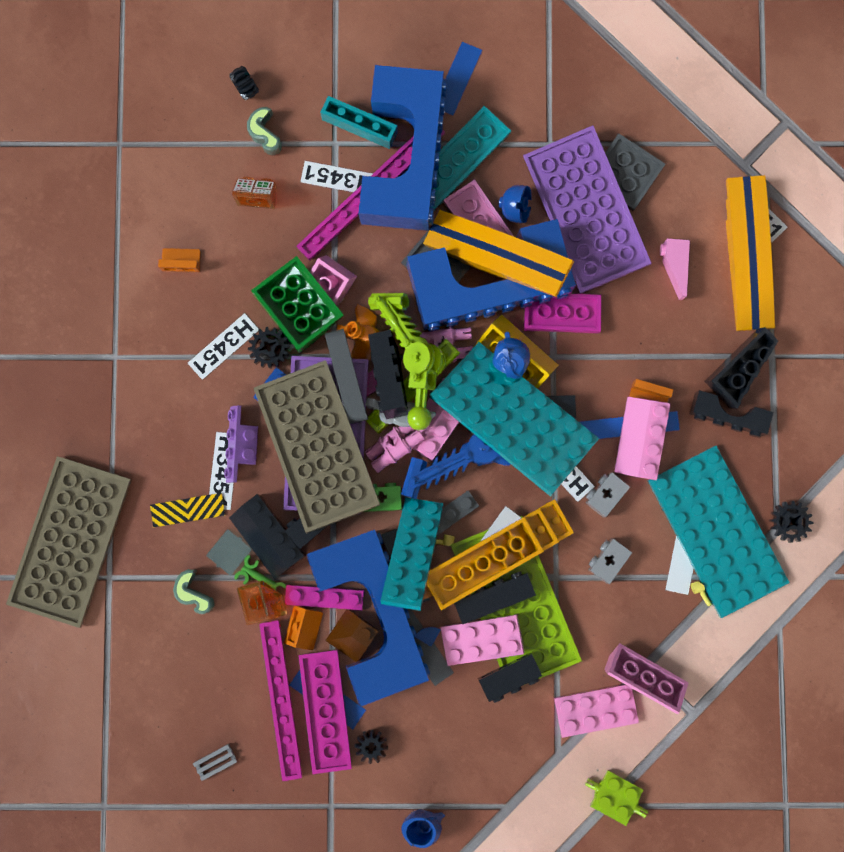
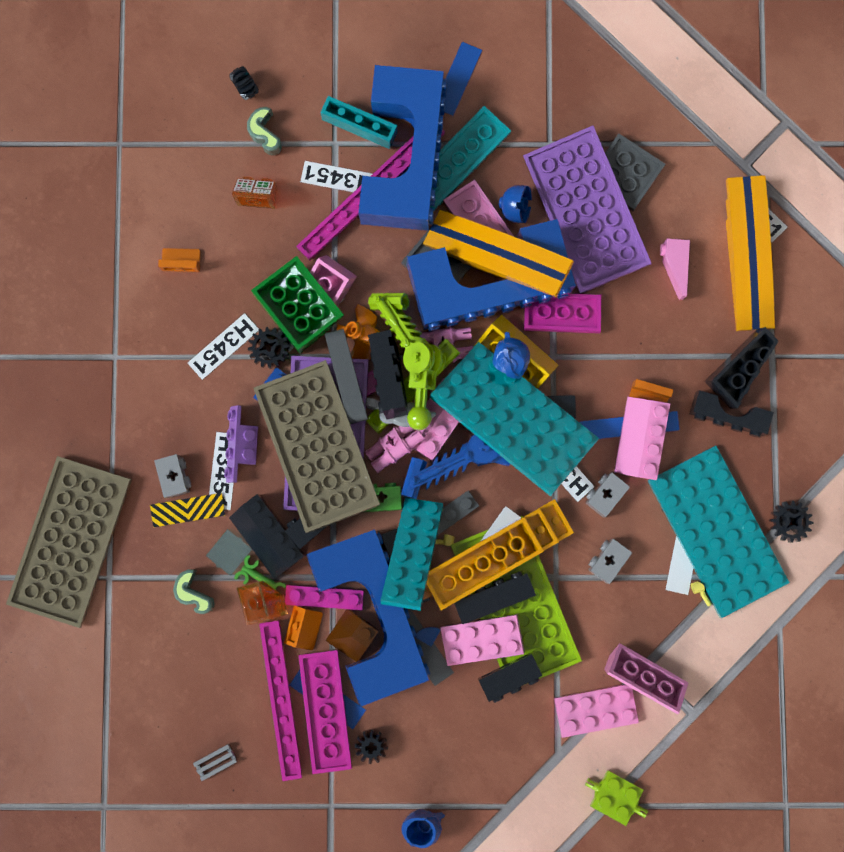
(165, 469): none -> light grey brick

